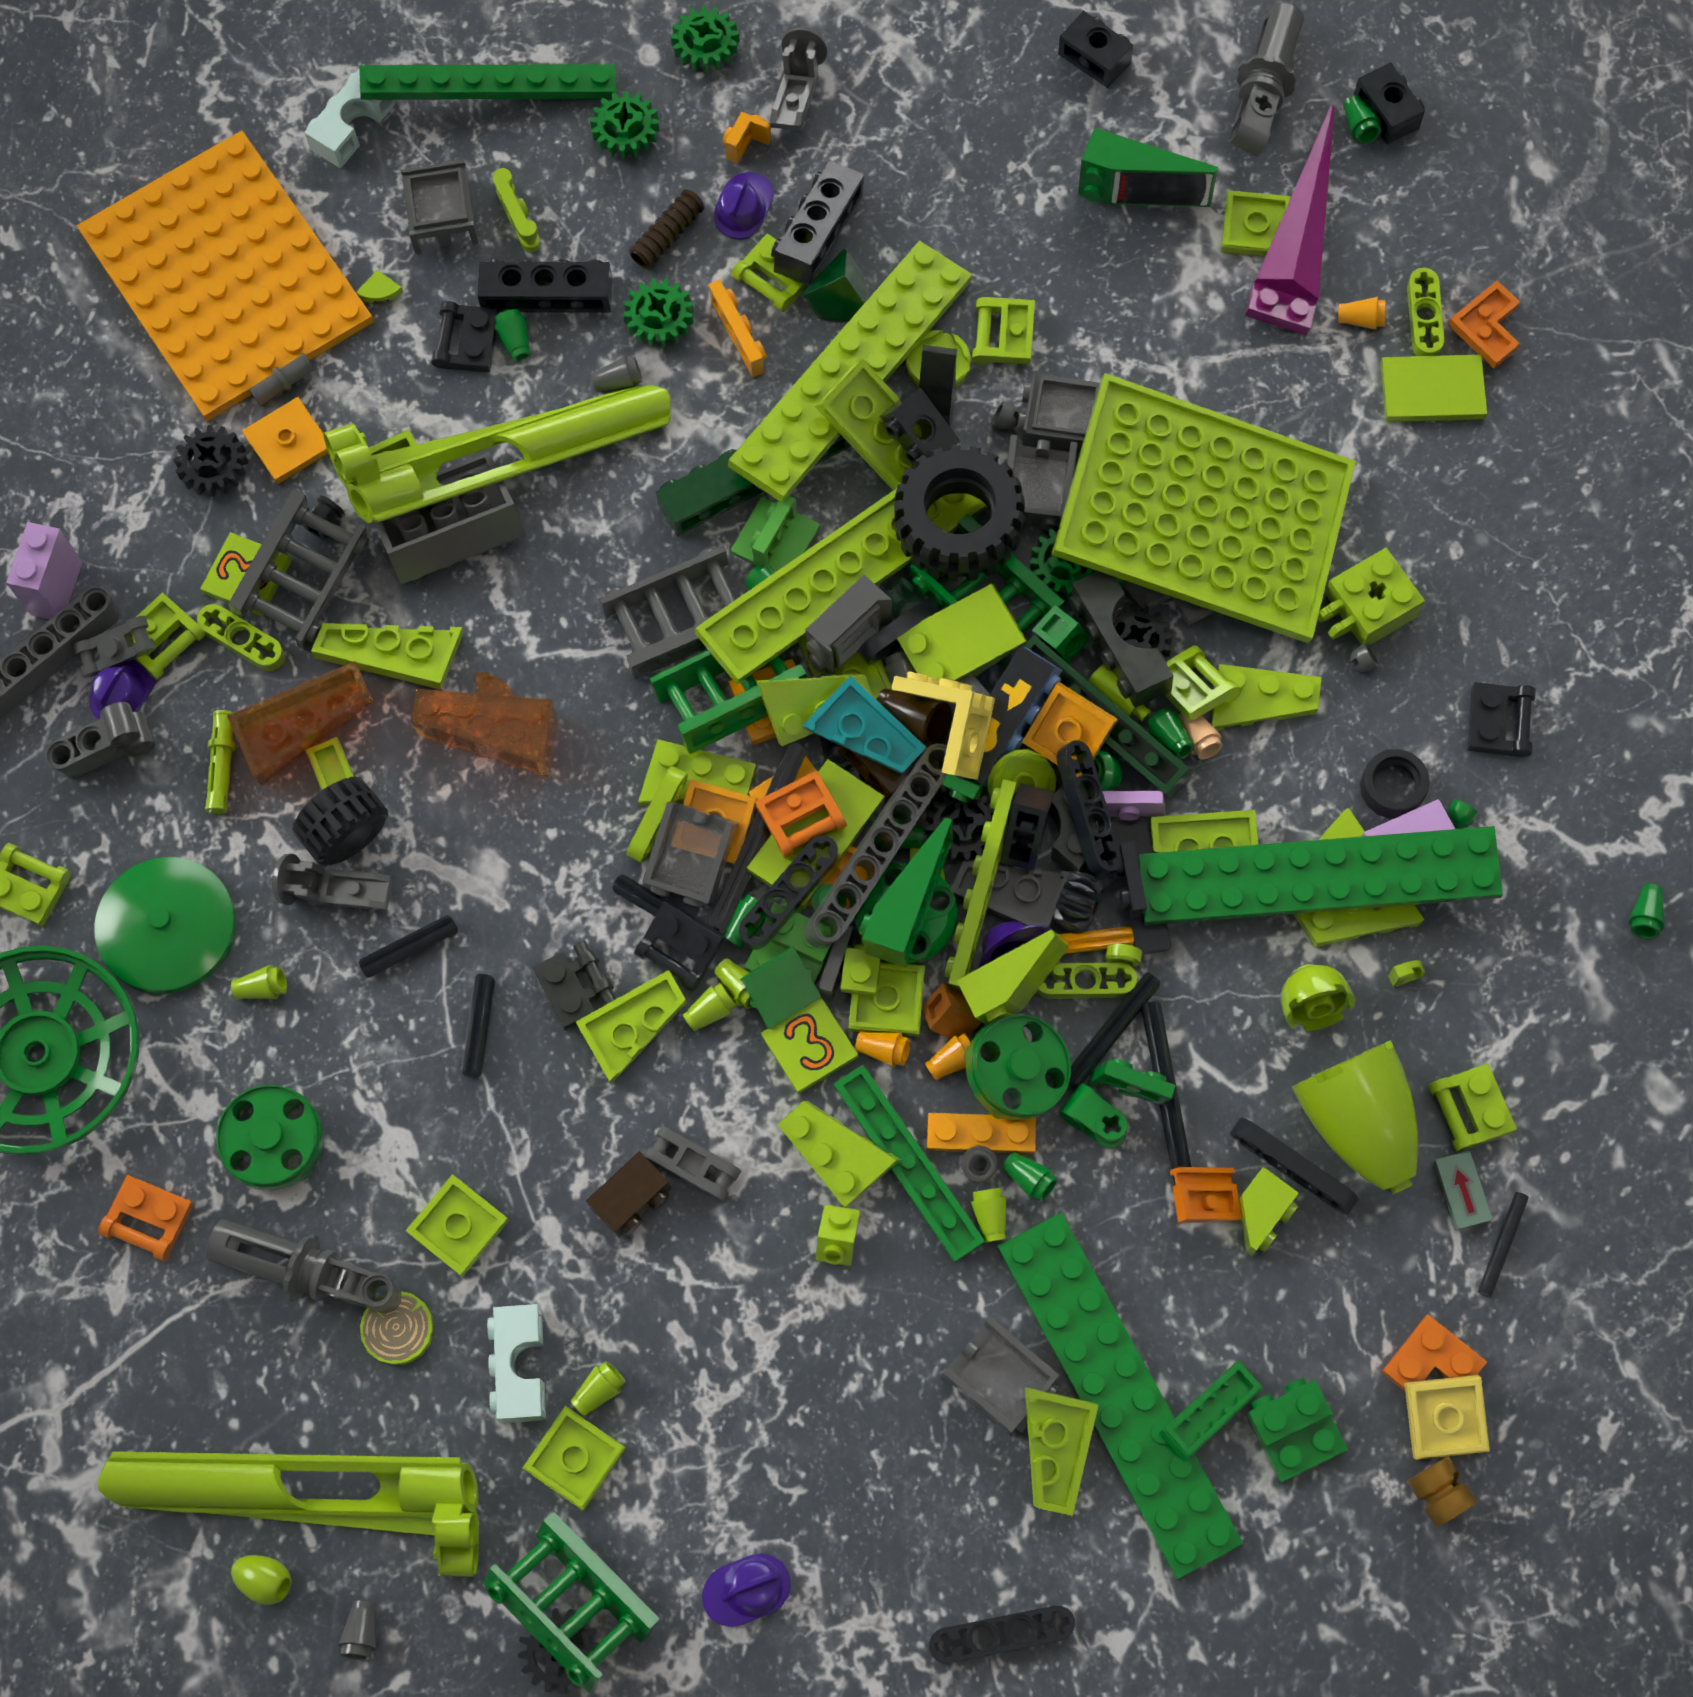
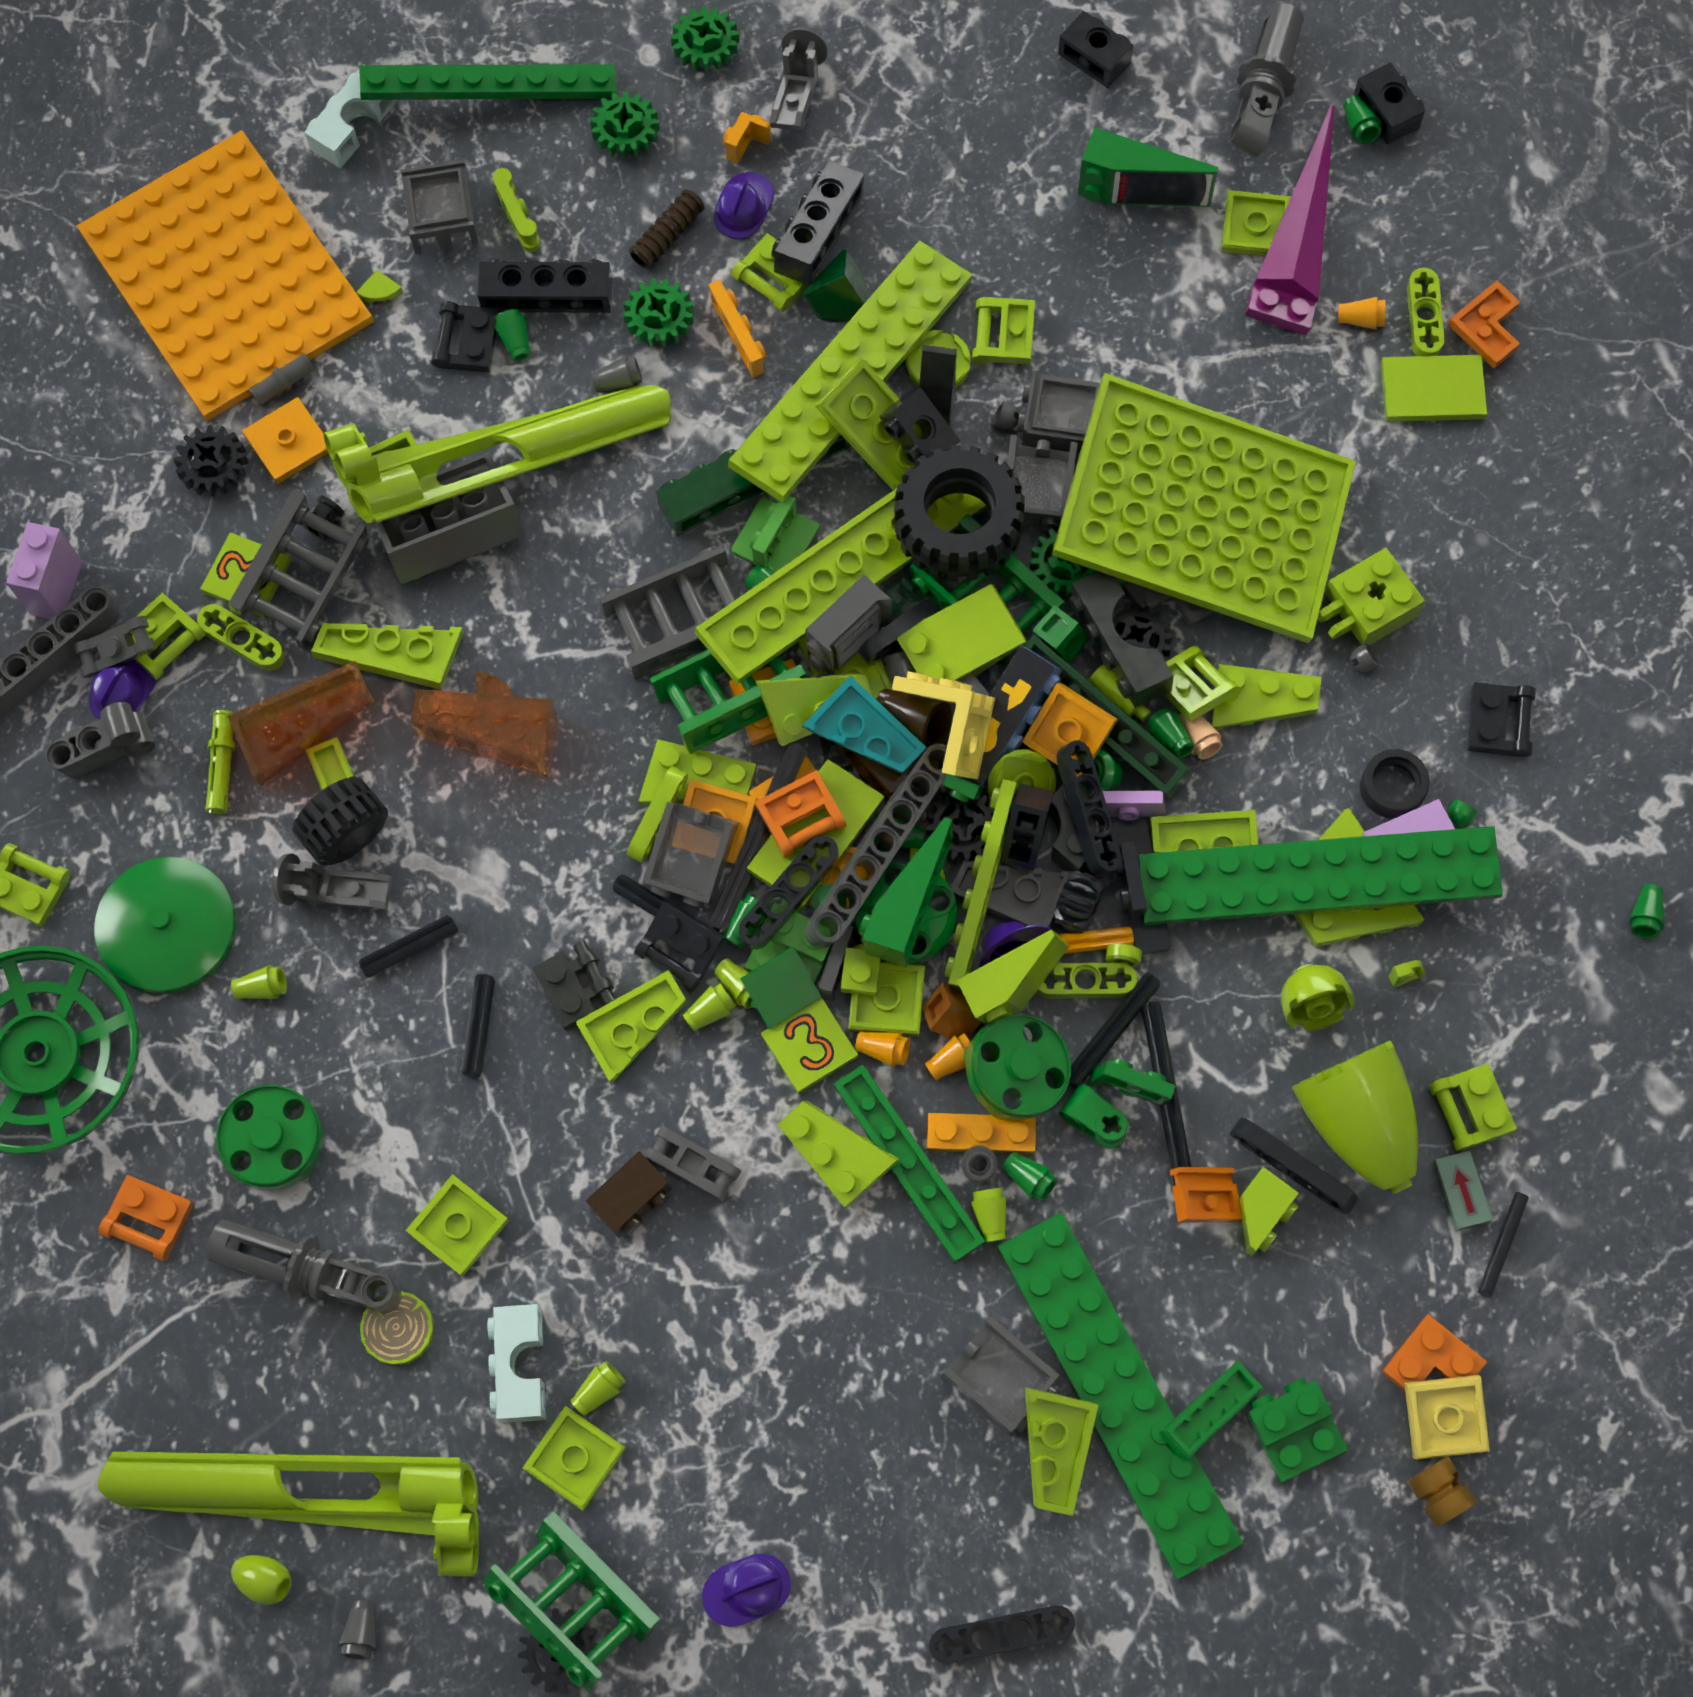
(837, 1235): lime bracket -> none

